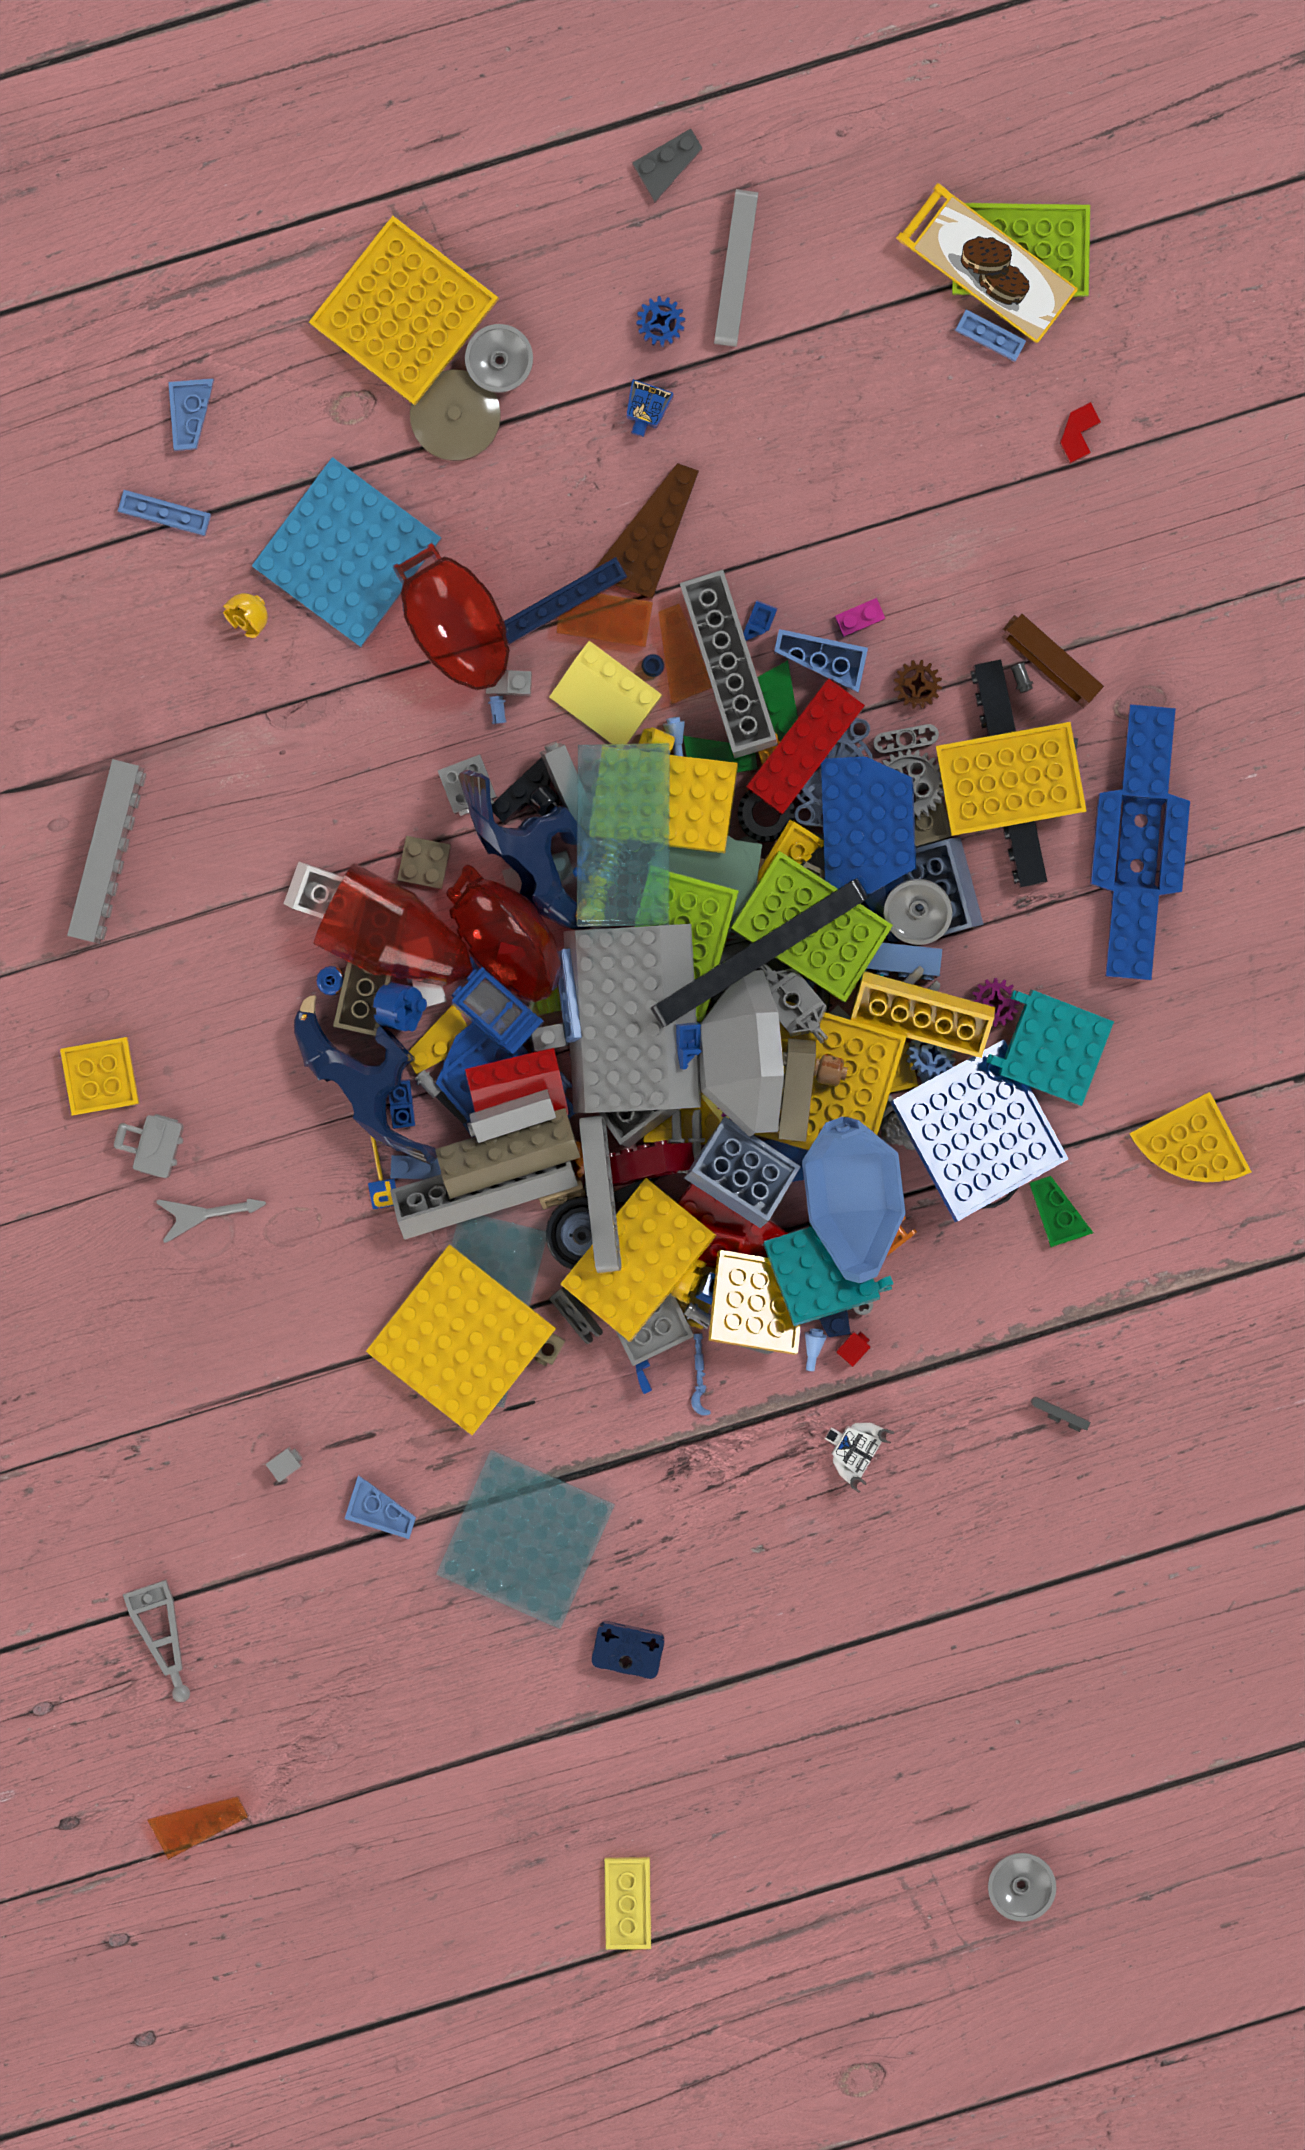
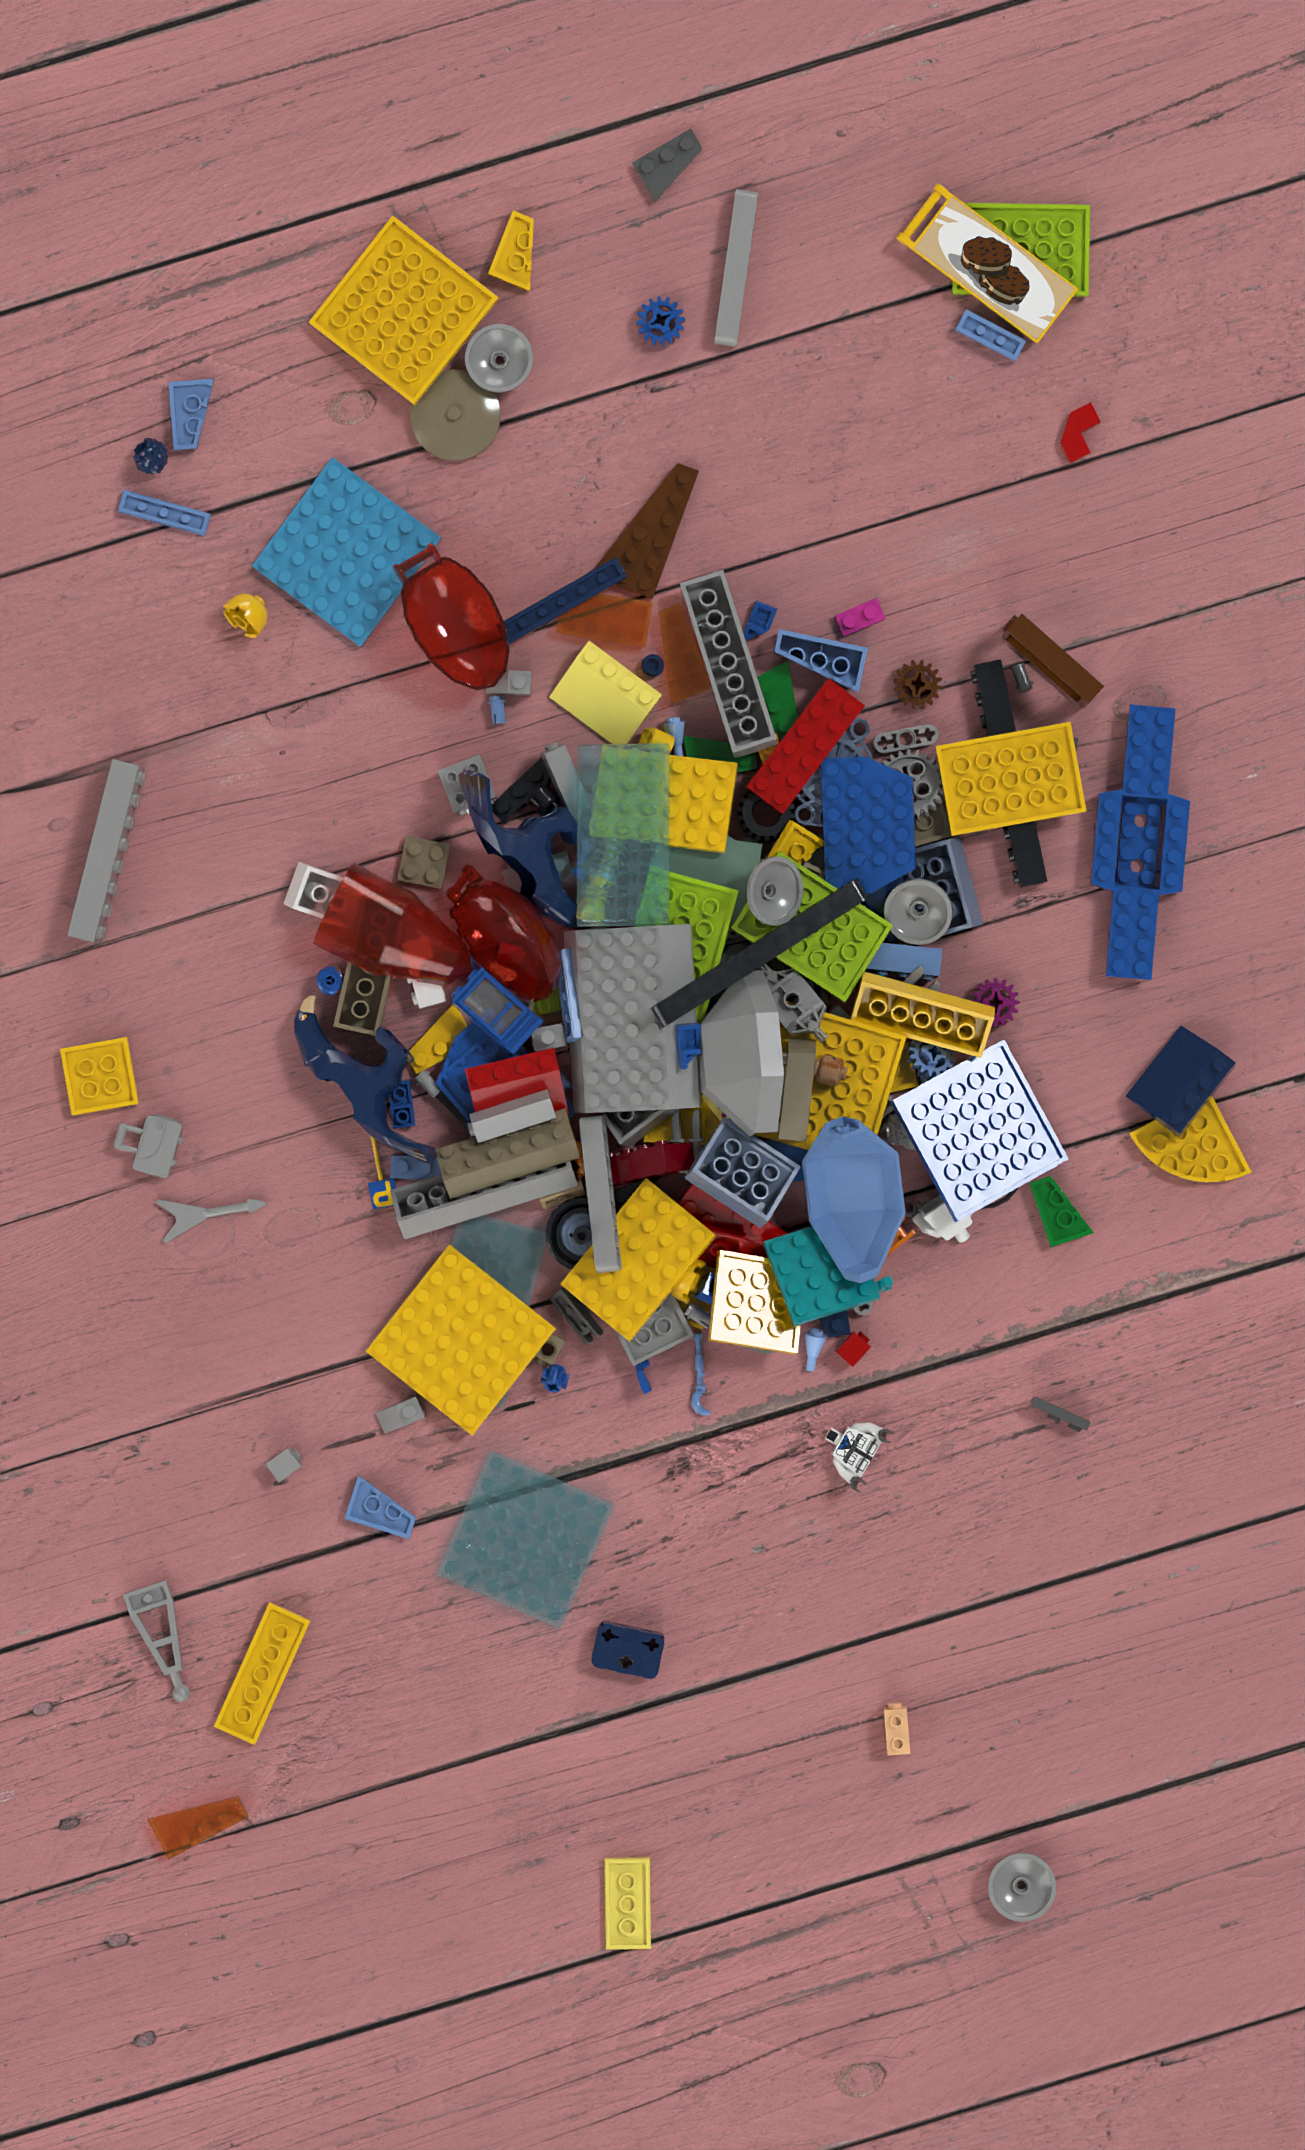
(150, 456): none -> dark blue piece
(262, 1673): none -> yellow plate
(399, 1006): blue brick -> none
(401, 1414): none -> light grey slope
(514, 253): none -> yellow wing
(554, 1378): none -> blue gear
(647, 406): torso -> none
(782, 893): none -> light grey dish
(896, 1729): none -> light nougat brick
(937, 1221): none -> white torso
(1054, 1047): teal plate -> none
(1181, 1080): none -> dark blue slope

